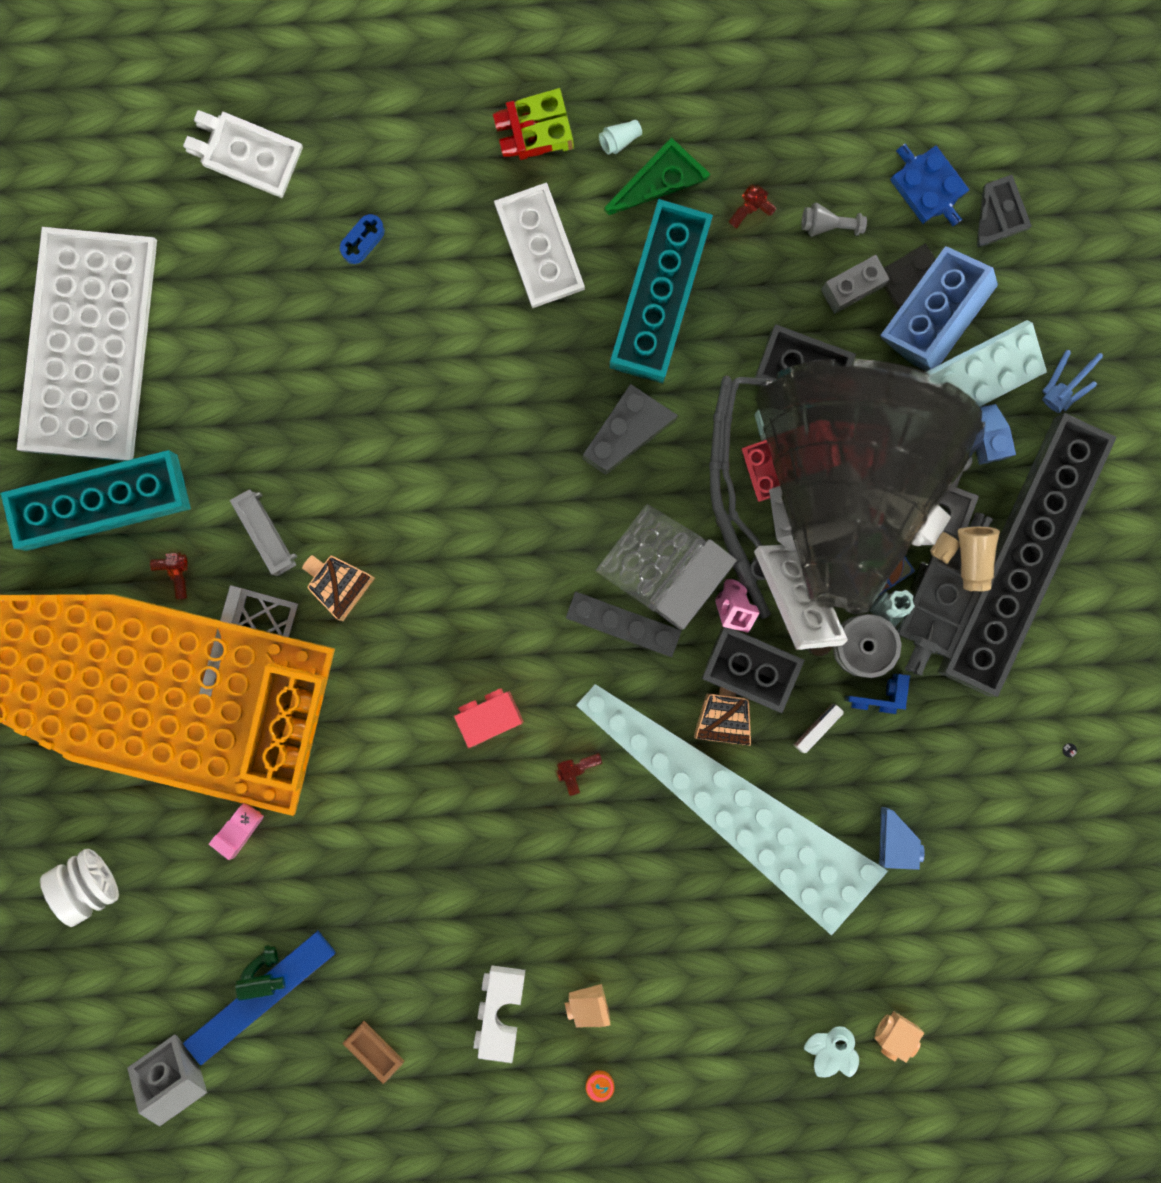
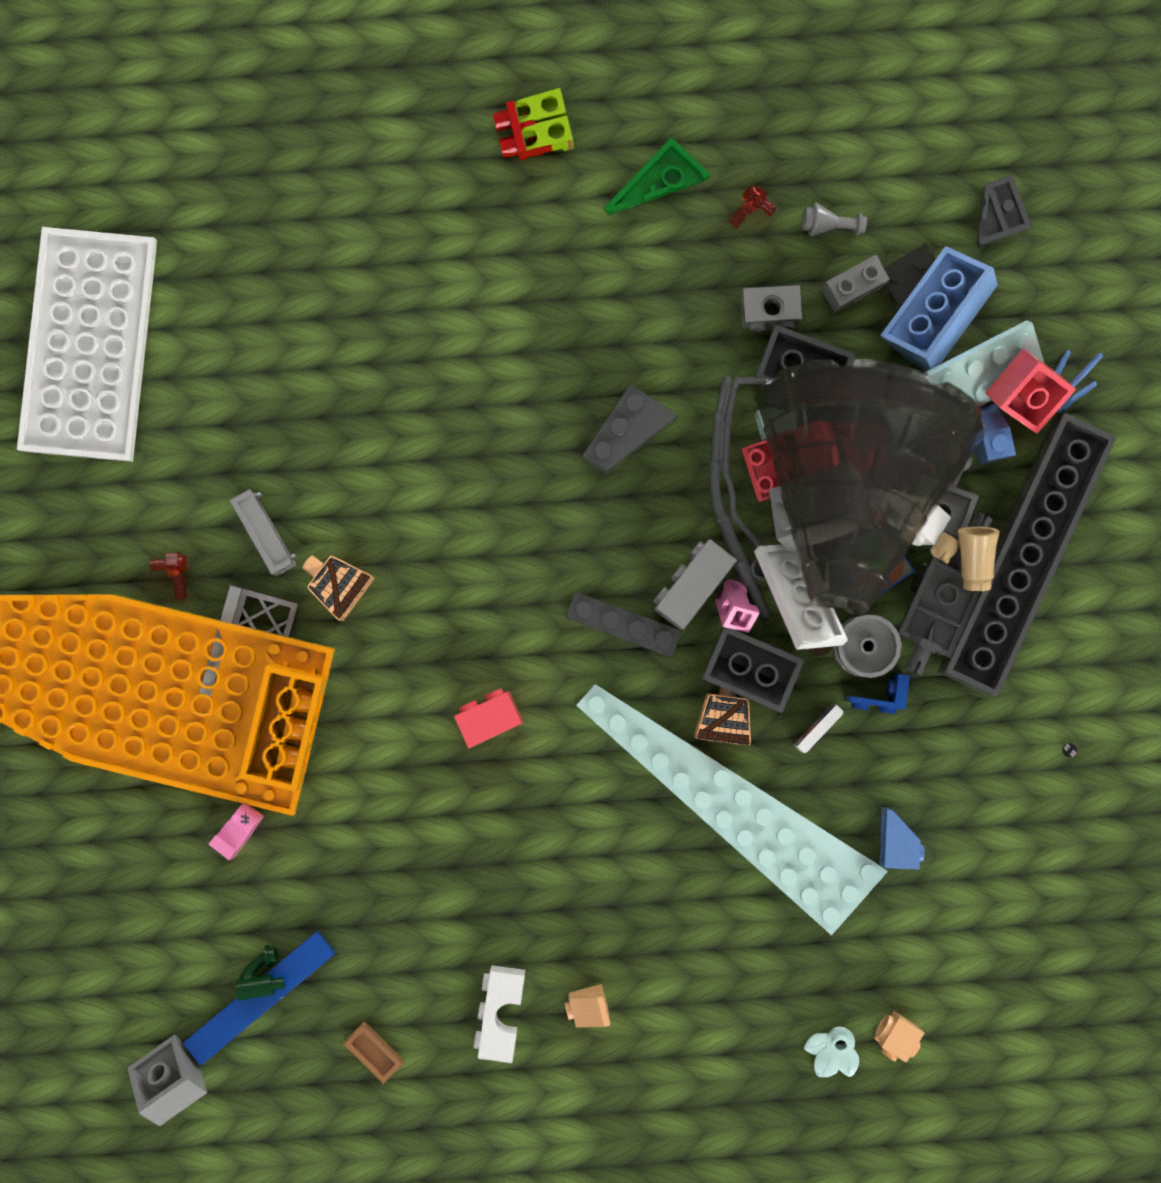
(79, 887): white wheel -> none
(95, 501): teal brick -> none
(245, 152): white tile -> none
(357, 234): blue beam -> none
(539, 245): white plate -> none
(568, 771): clear red piece -> none
(600, 1086): orange tile -> none
(617, 137): light aqua cone -> none
(650, 557): clear plate -> none
(660, 291): teal brick -> none
(784, 298): none -> light grey brick
(893, 606): light aqua piece -> none
(929, 184): blue plate -> none
(1030, 391): none -> coral brick

